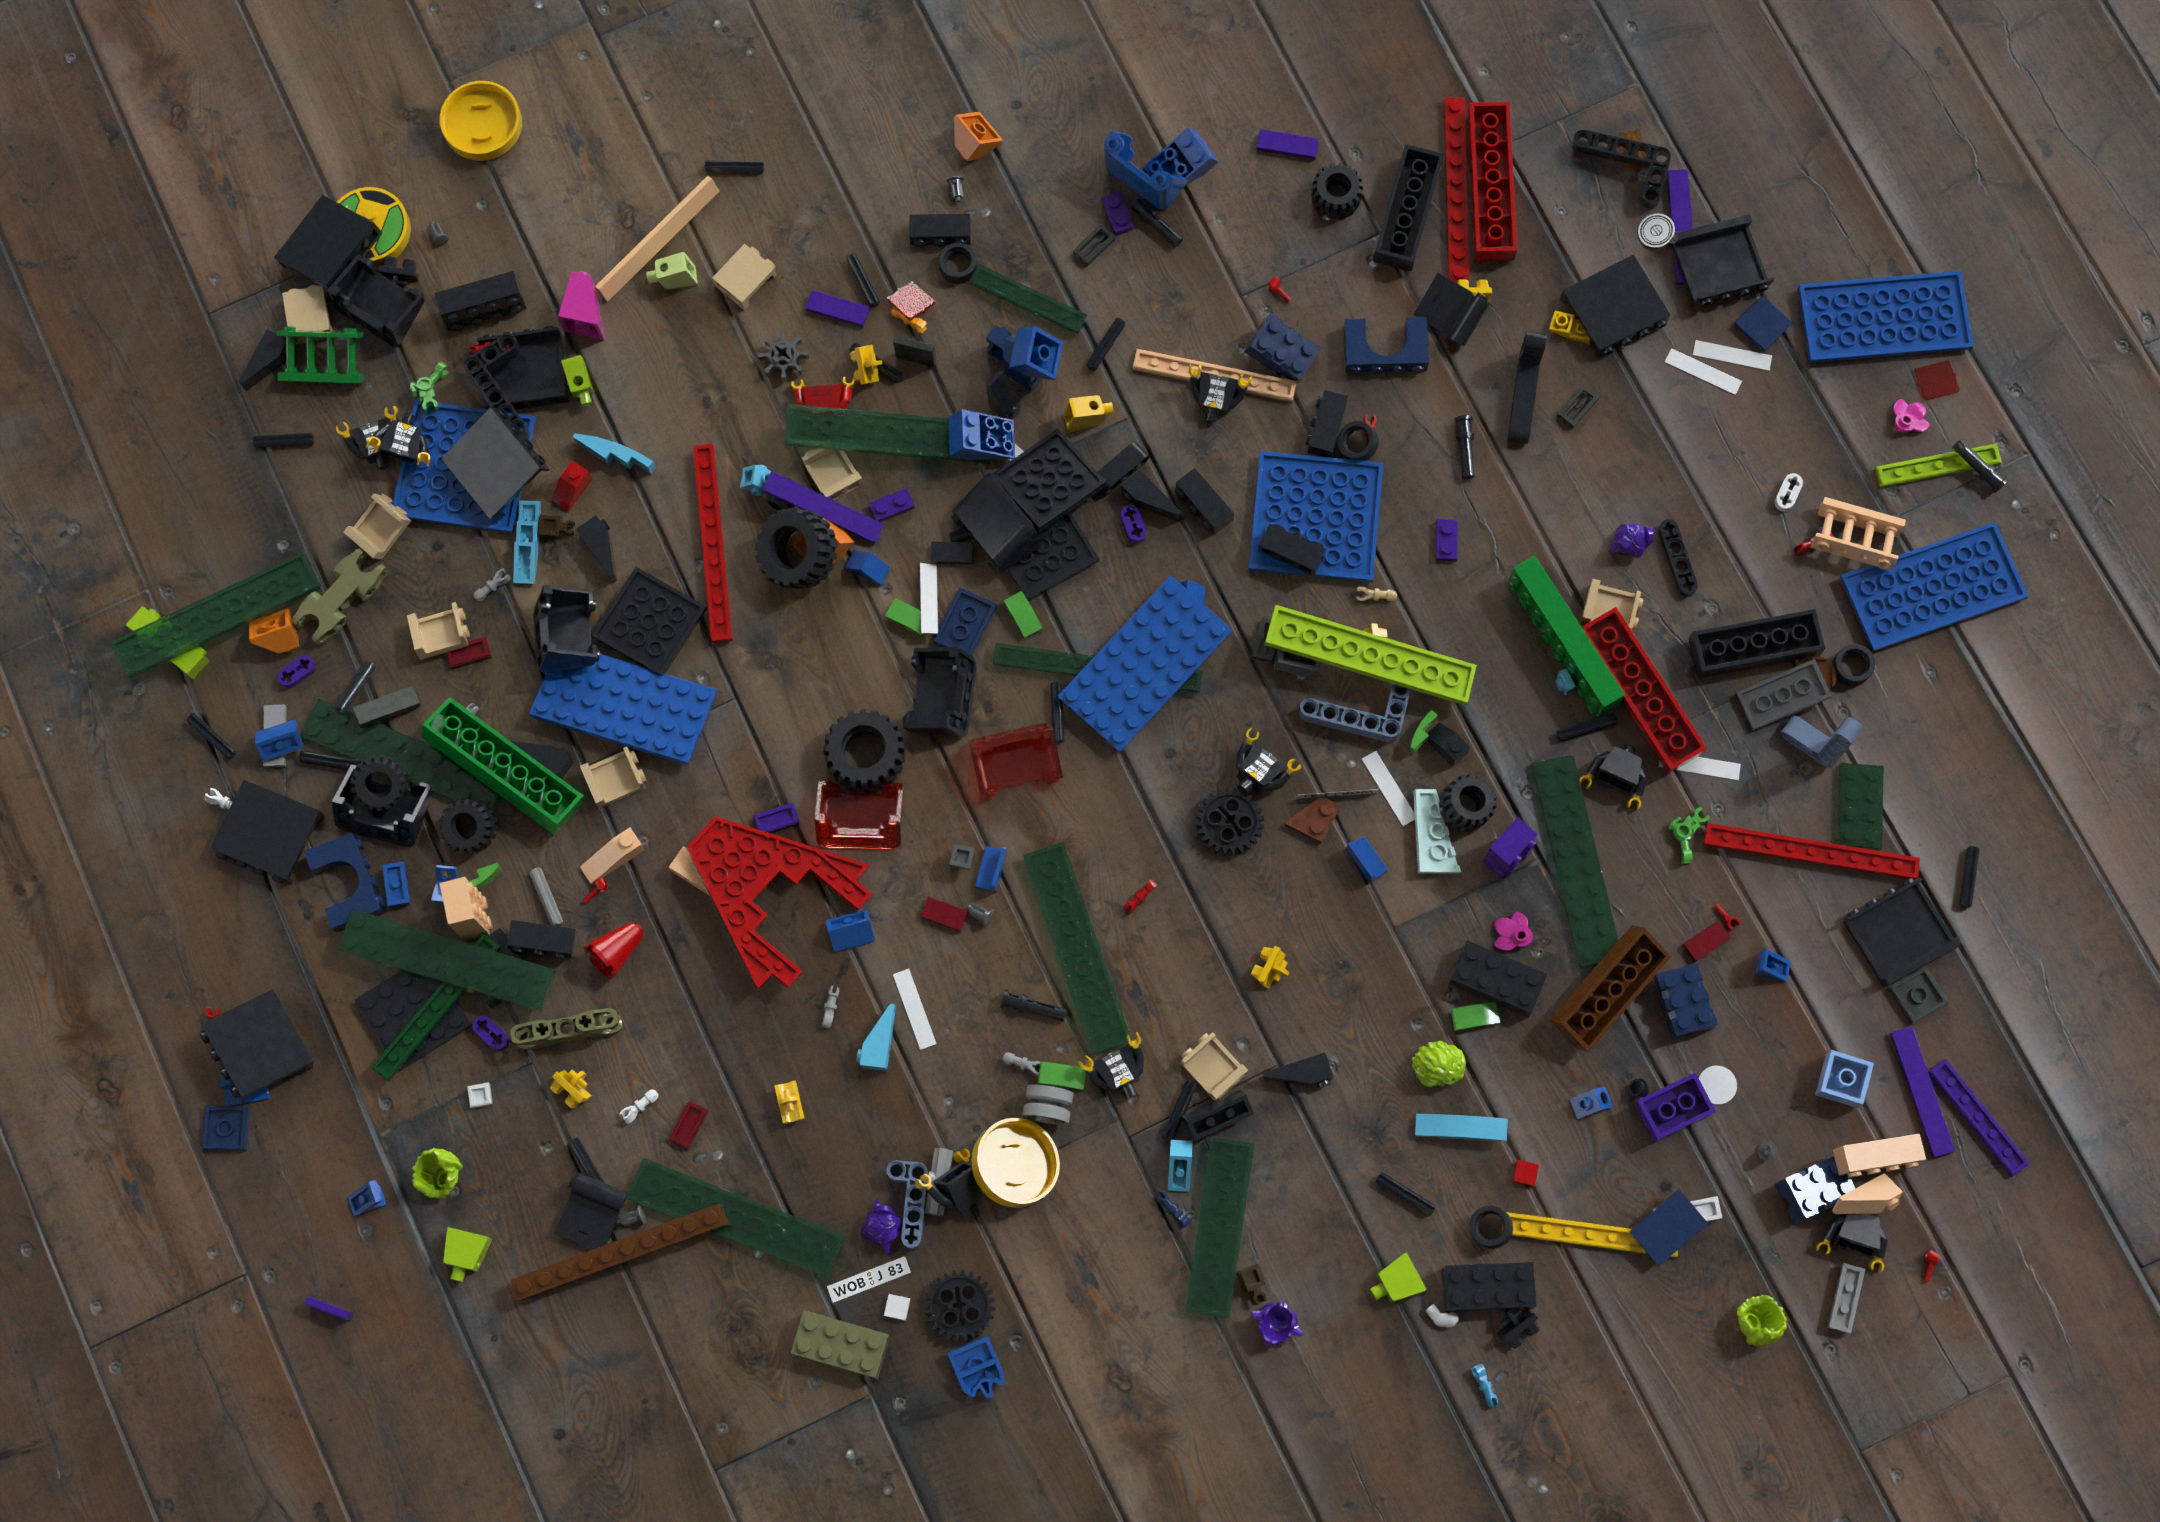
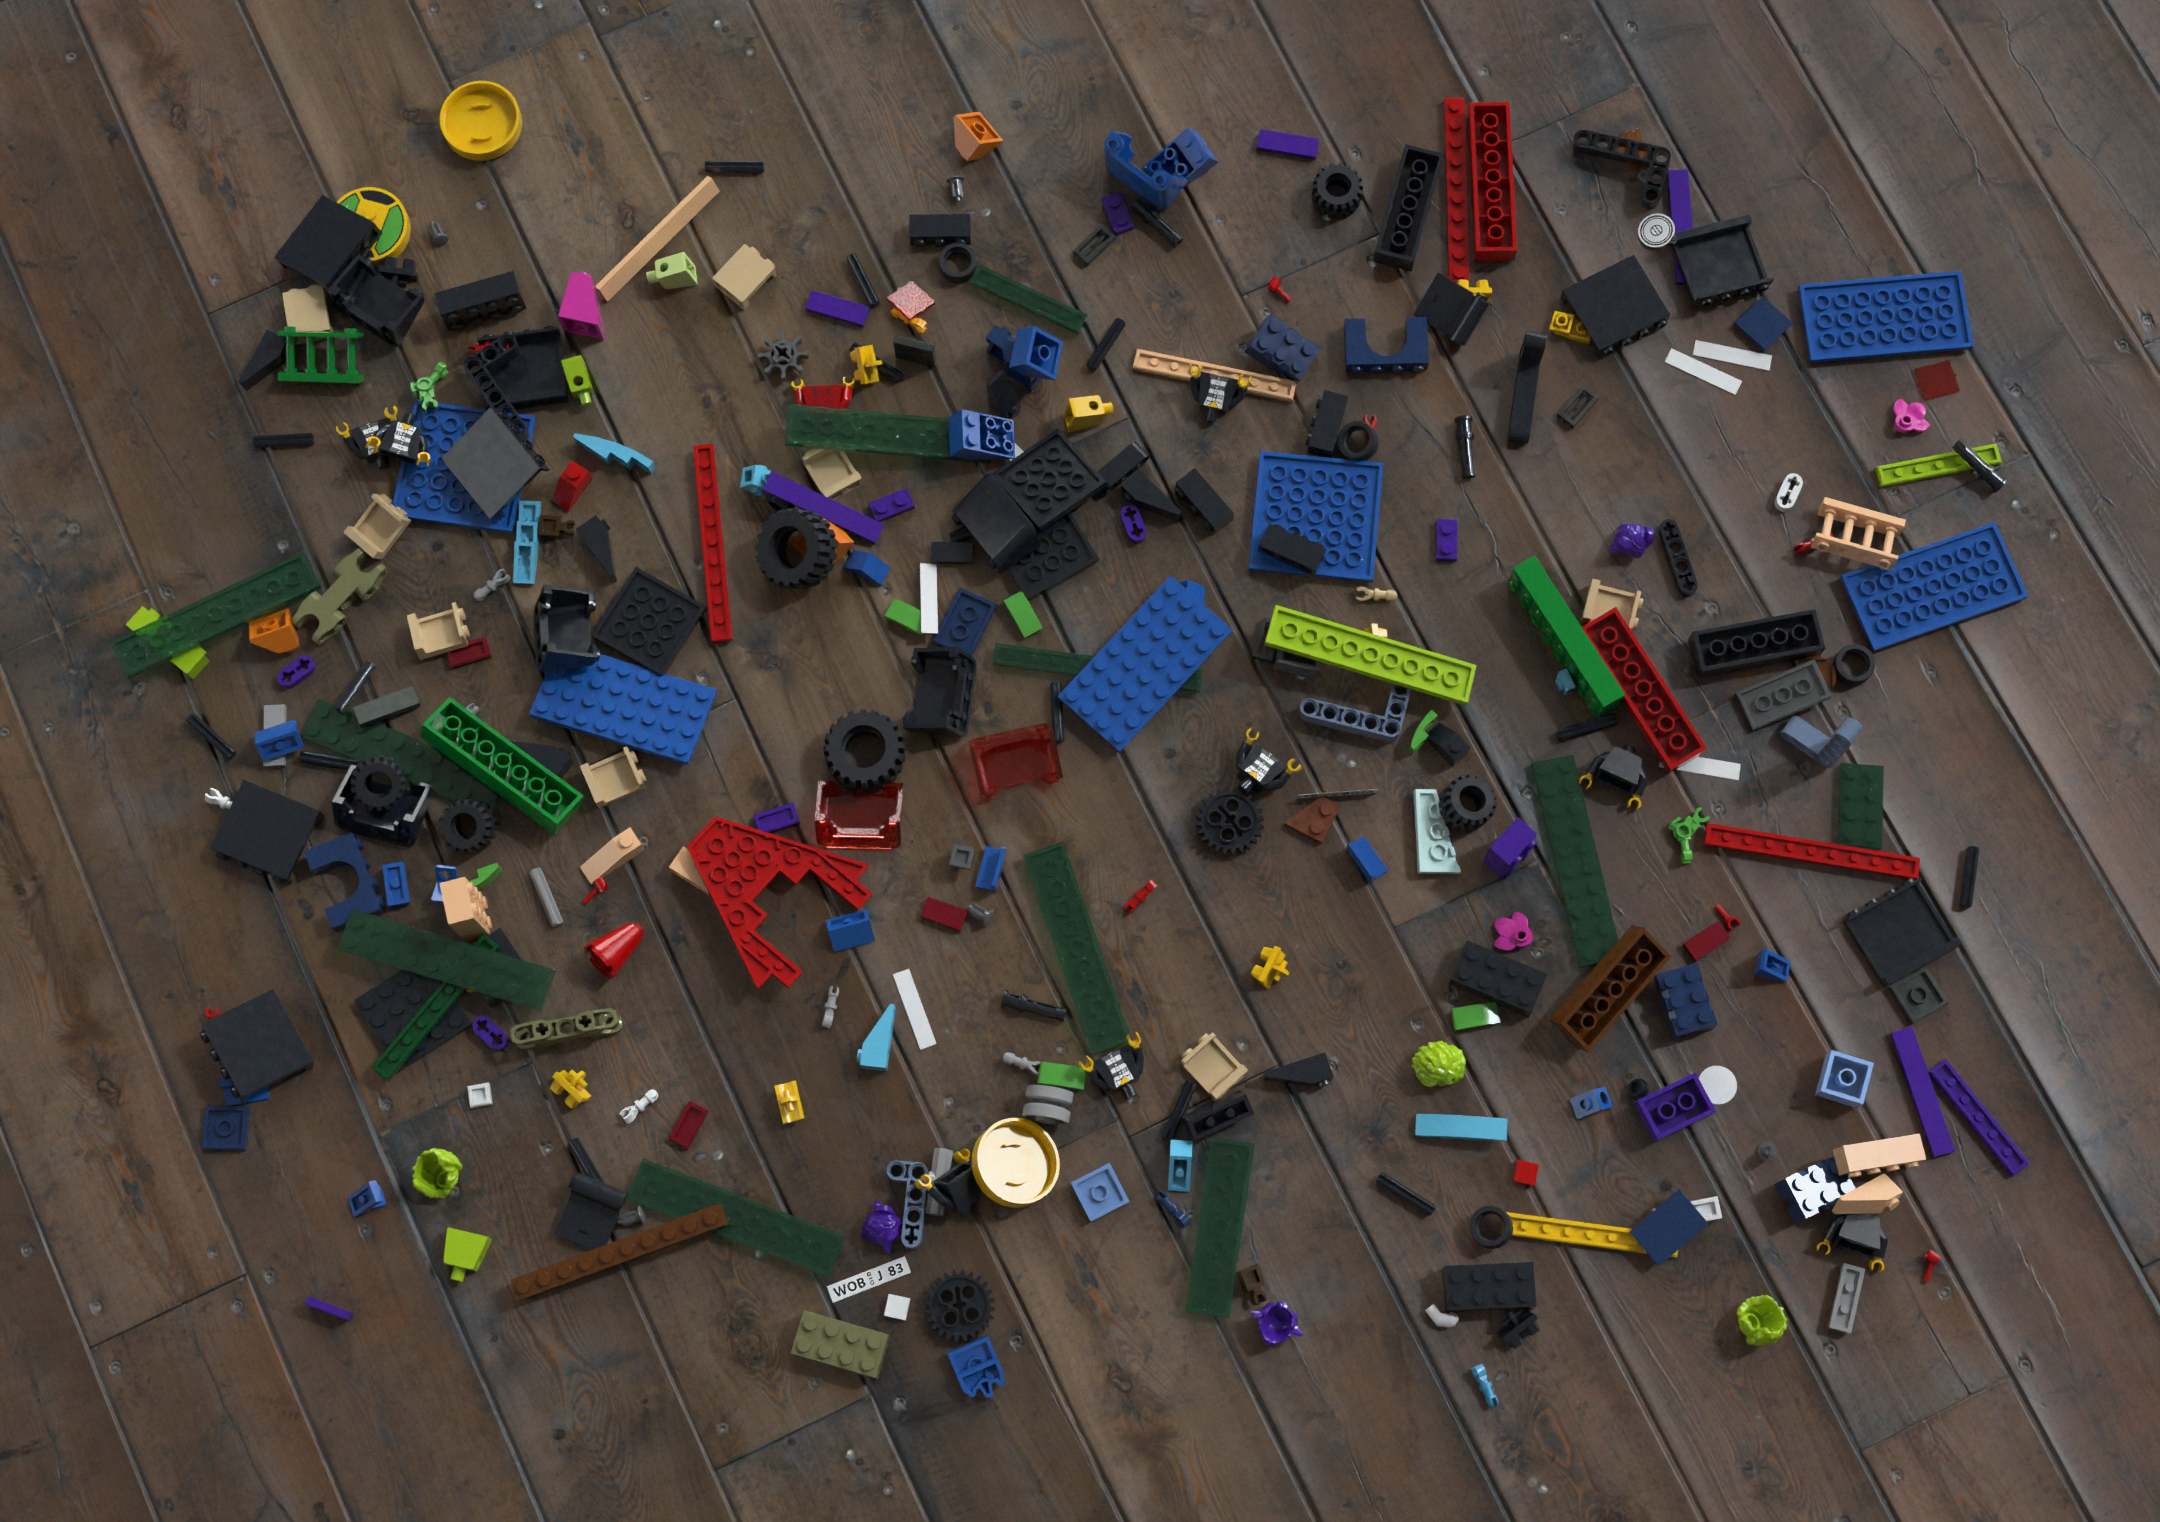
(541, 939): black brick -> none
(1100, 1192): none -> medium blue plate
(1389, 788): white sticker -> none
(1398, 1281): lime torso -> none

